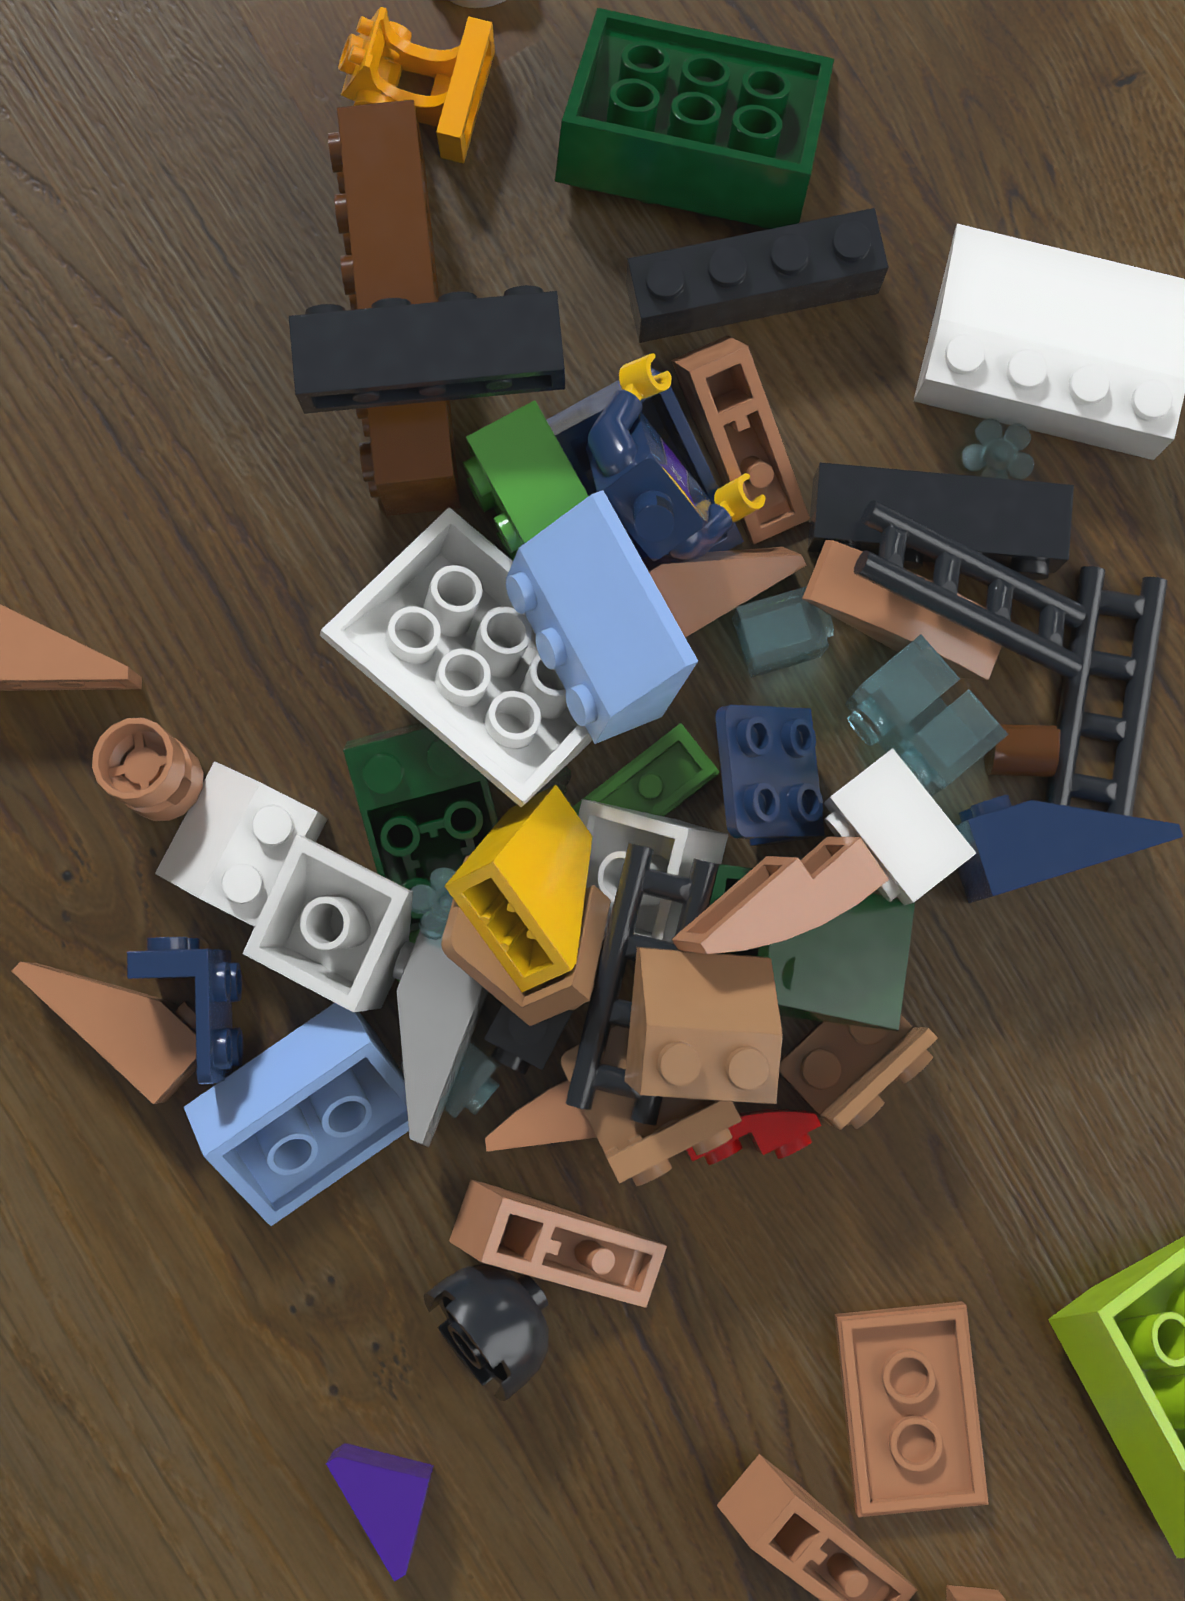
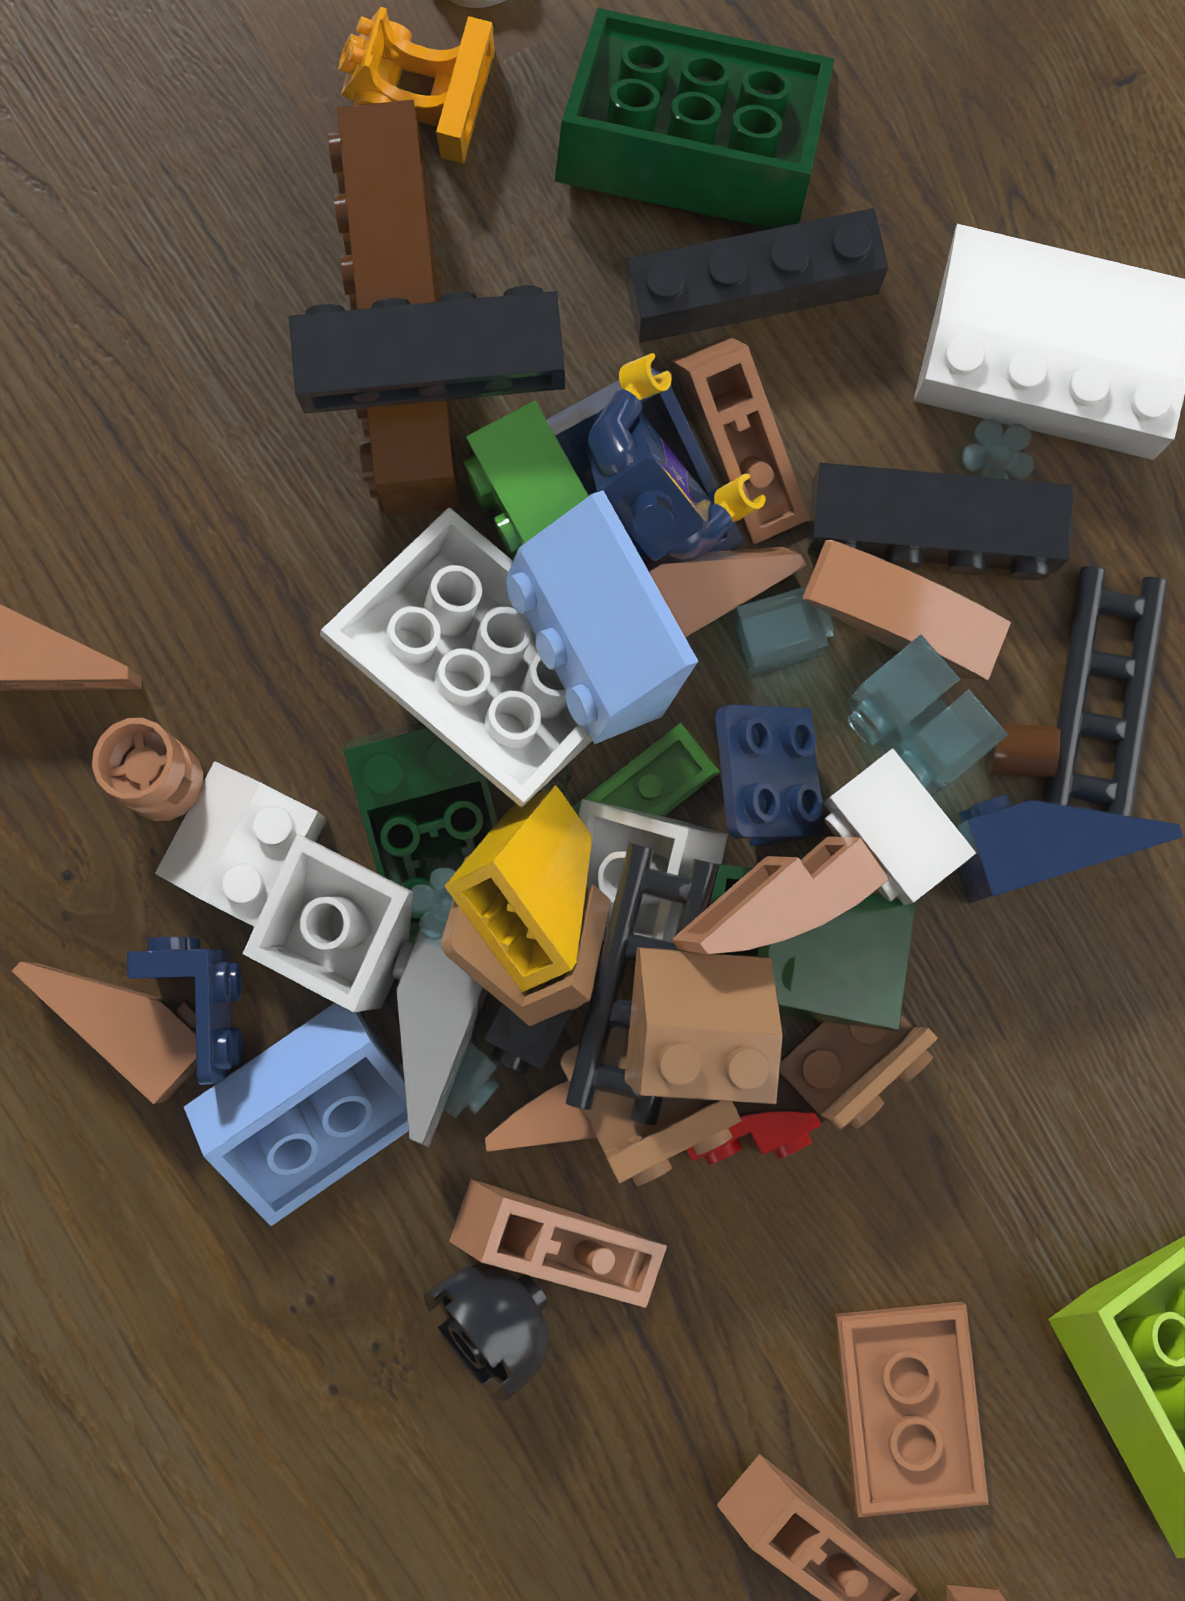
(386, 1498): dark purple slope -> none
(942, 598): black bar -> none

